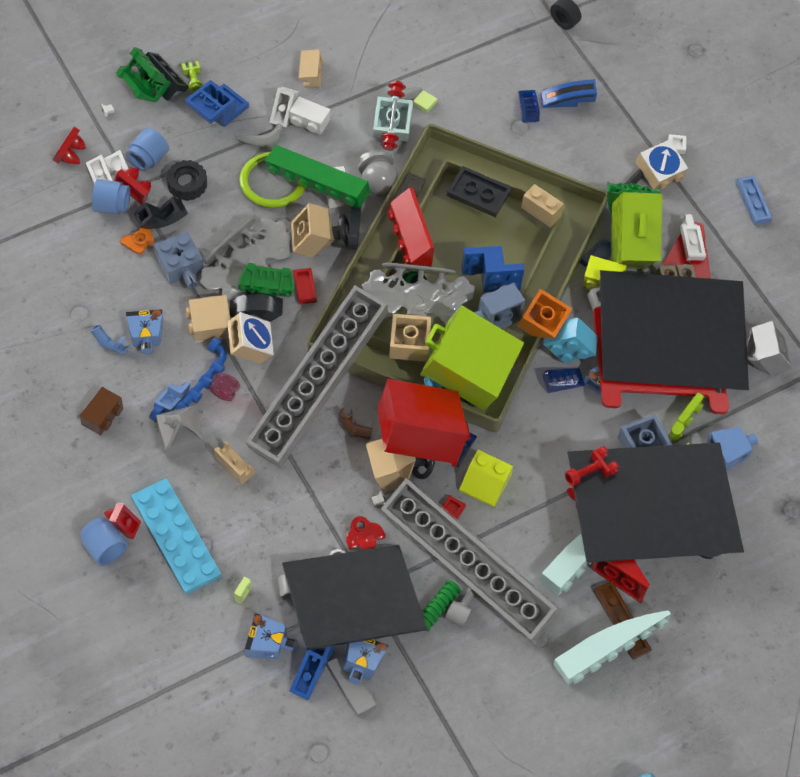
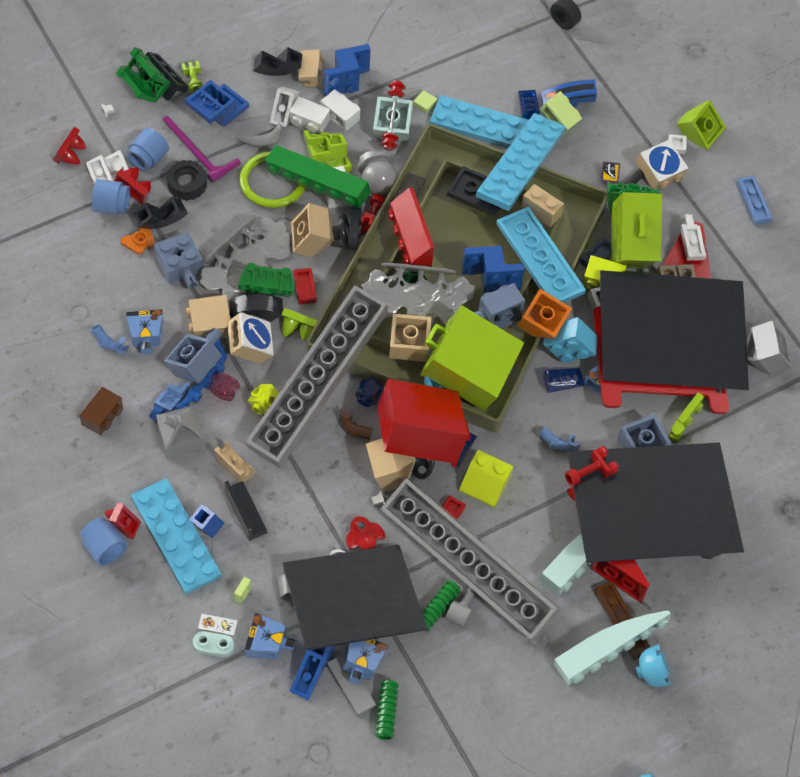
(194, 356): none -> sand blue brick
(206, 521): none -> blue brick
(212, 645): none -> light aqua plate
(214, 173): none -> magenta bar
(217, 624): none -> white sticker
(245, 510): none -> black panel
(262, 398): none -> neon yellow brick
(284, 64): none -> black brick
(293, 319): none -> lime tile
(328, 149): none -> lime slope
(342, 110): none -> white brick
(348, 67): none -> blue bracket
(368, 218): none -> red bar
(368, 392): none -> clear blue head
(387, 709): none -> green piece
(477, 121): none -> medium azure plate
(520, 162): none -> medium azure plate
(540, 255): none -> medium azure plate
(556, 442): none -> medium blue piece
(561, 111): none -> yellowish green piece
(610, 172): none -> slope
(653, 667): none -> medium azure cylinder
(702, 125): none -> lime slope
(734, 445): medium blue torso -> none

